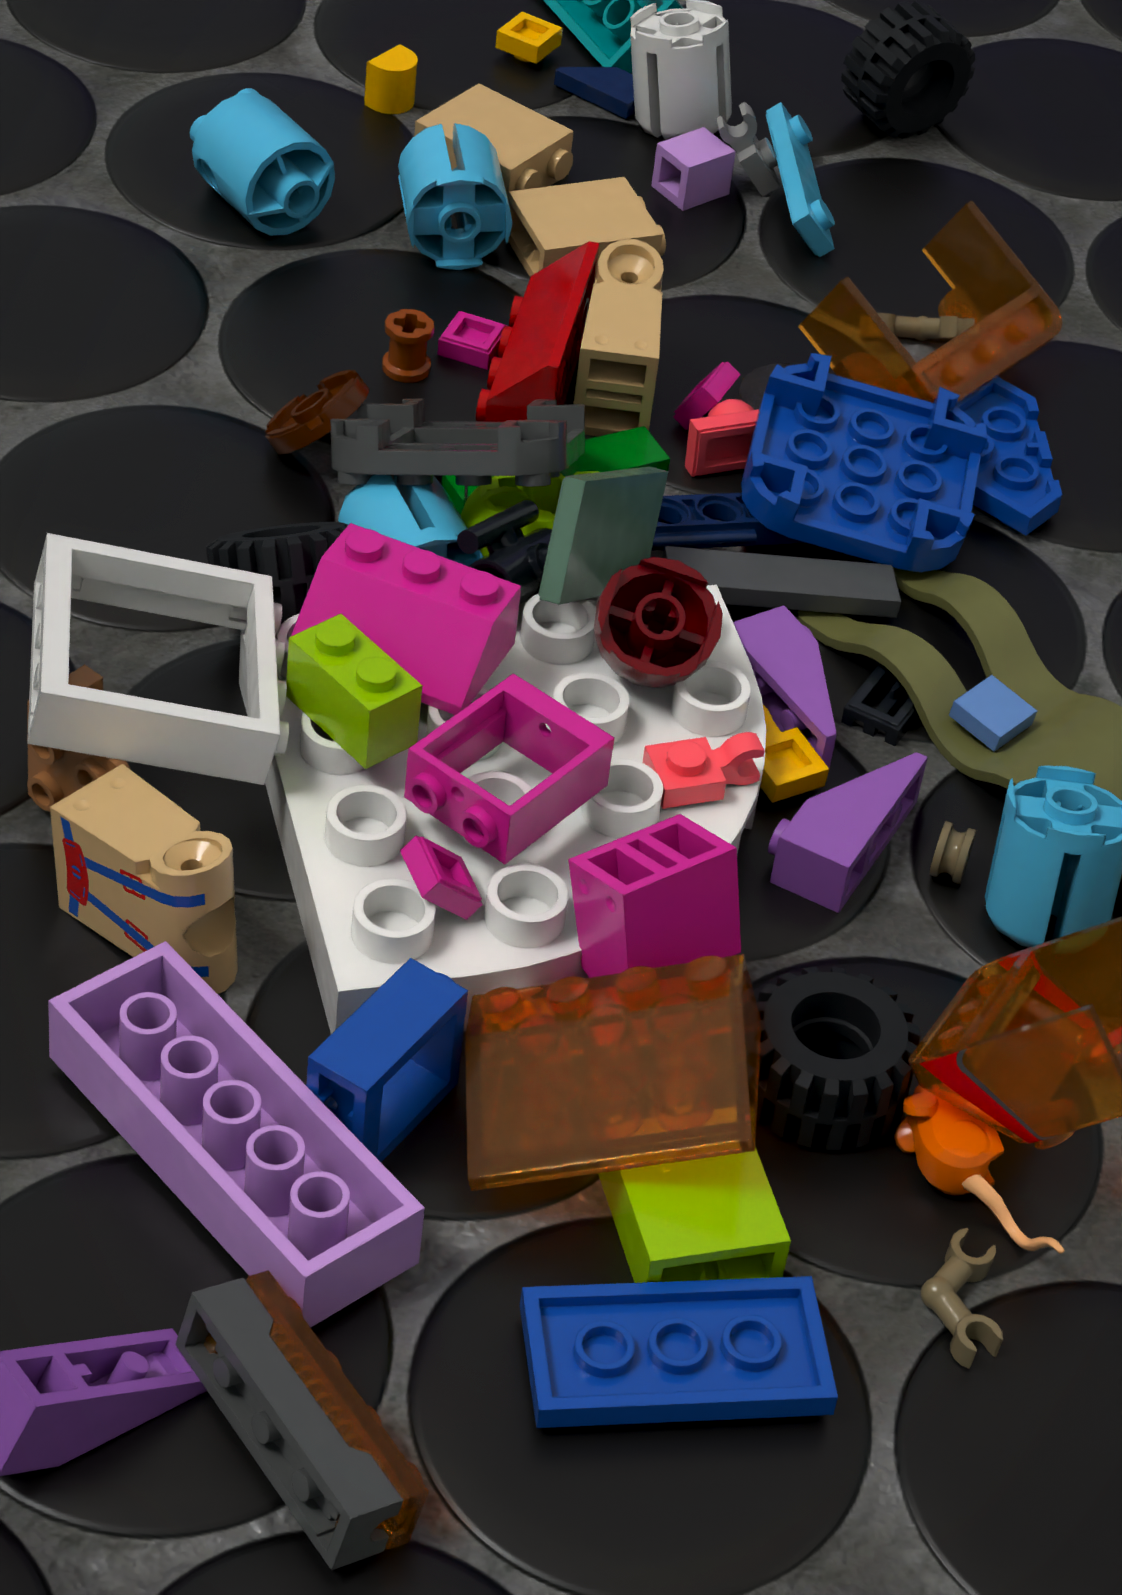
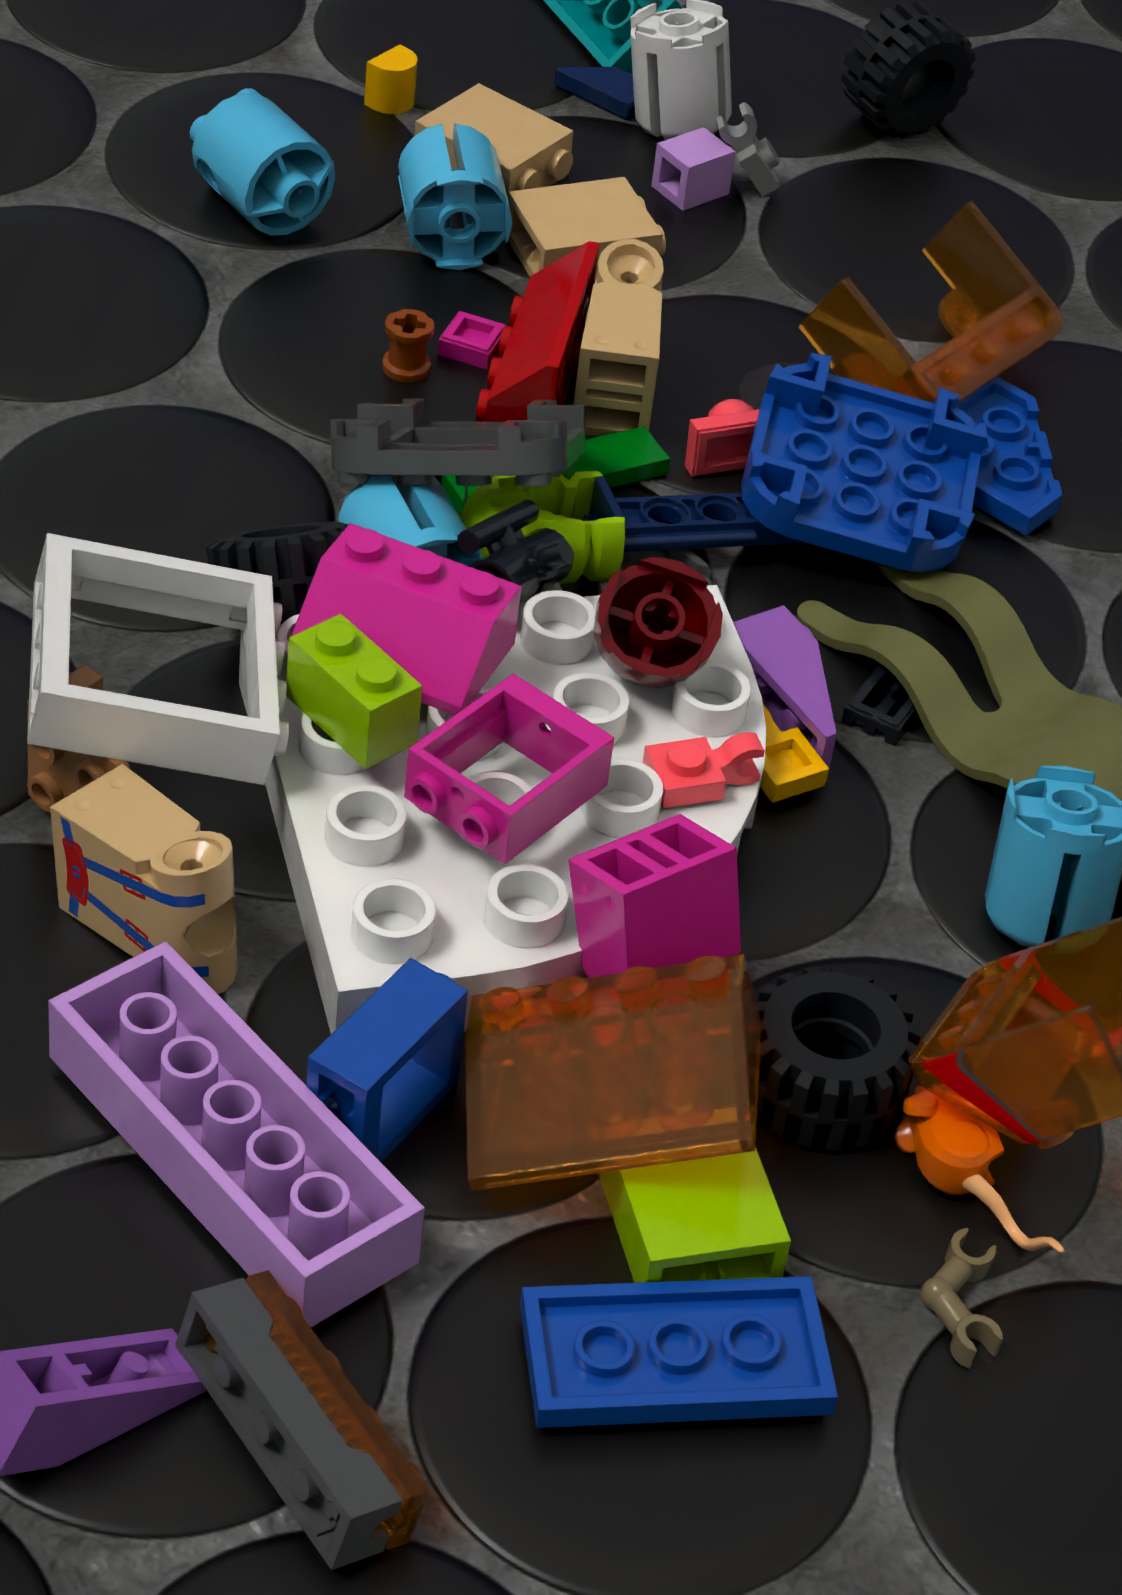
(309, 417): reddish brown tile -> none
(441, 877): dark pink tile -> none
(528, 38): yellow plate -> none
(600, 528): sand green tile -> none
(706, 394): dark pink tile -> none
(795, 581): dark grey tile -> none
(802, 193): medium azure plate -> none
(843, 832): medium lavender slope -> none
(926, 328): dark tan arm -> none
(952, 852): dark tan bush -> none
(992, 713): medium blue tile -> none

